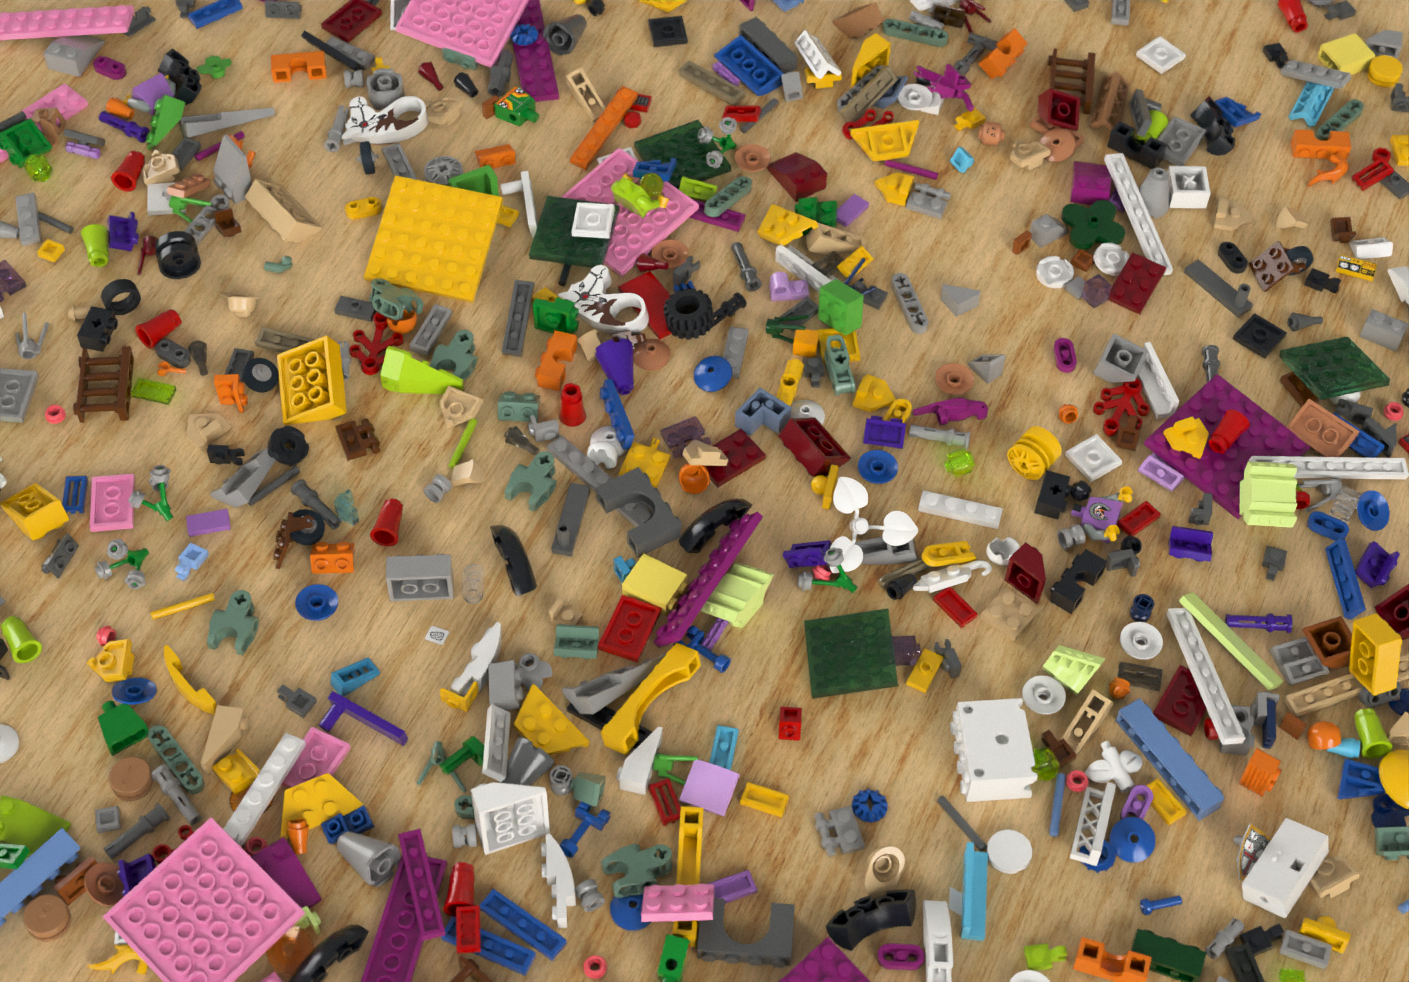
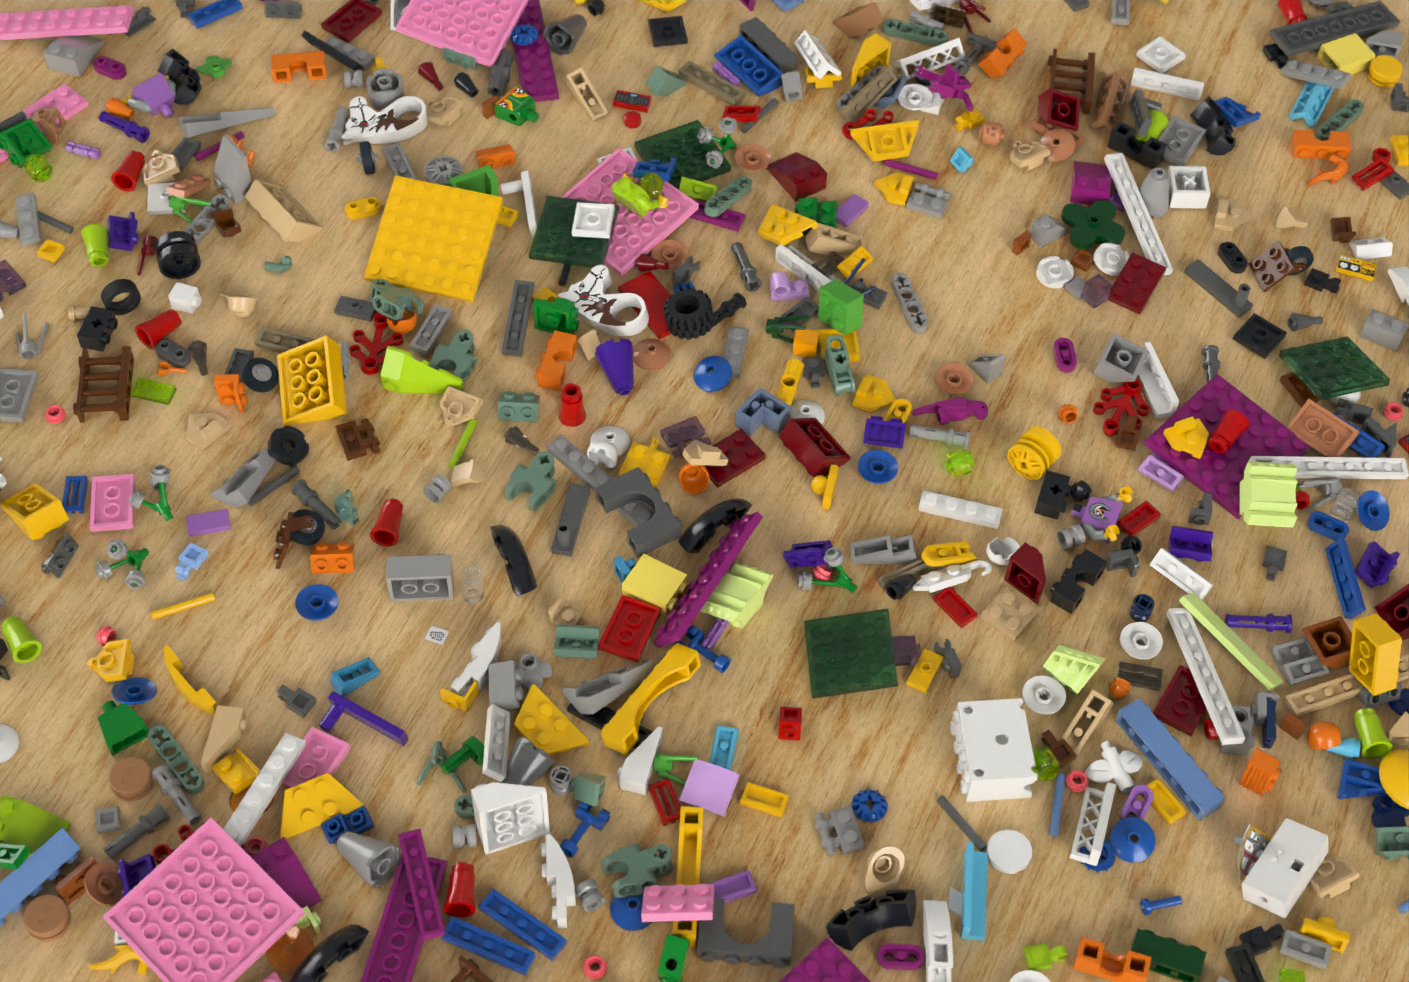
(83, 138): dark grey plate -> none
(167, 115): bright green slope -> none
(184, 298): none -> white brick
(223, 455): black plate -> none
(235, 622): sand green piece -> none
(298, 835): orange cone -> none
(468, 929): red plate -> none
(544, 430): light grey bracket -> none
(603, 127): orange plate -> none
(617, 414): blue plate -> none
(637, 338): reddish brown plate -> none
(664, 81): none -> sand green slope
(850, 496): white plant -> none
(932, 51): none -> white fence
(959, 299): light grey slope -> none
(1093, 458): white plate -> none
(1167, 84): none -> white fence
(1181, 574): none -> white plate
(1224, 938): light grey pin -> none
(1316, 31): none -> dark grey plate

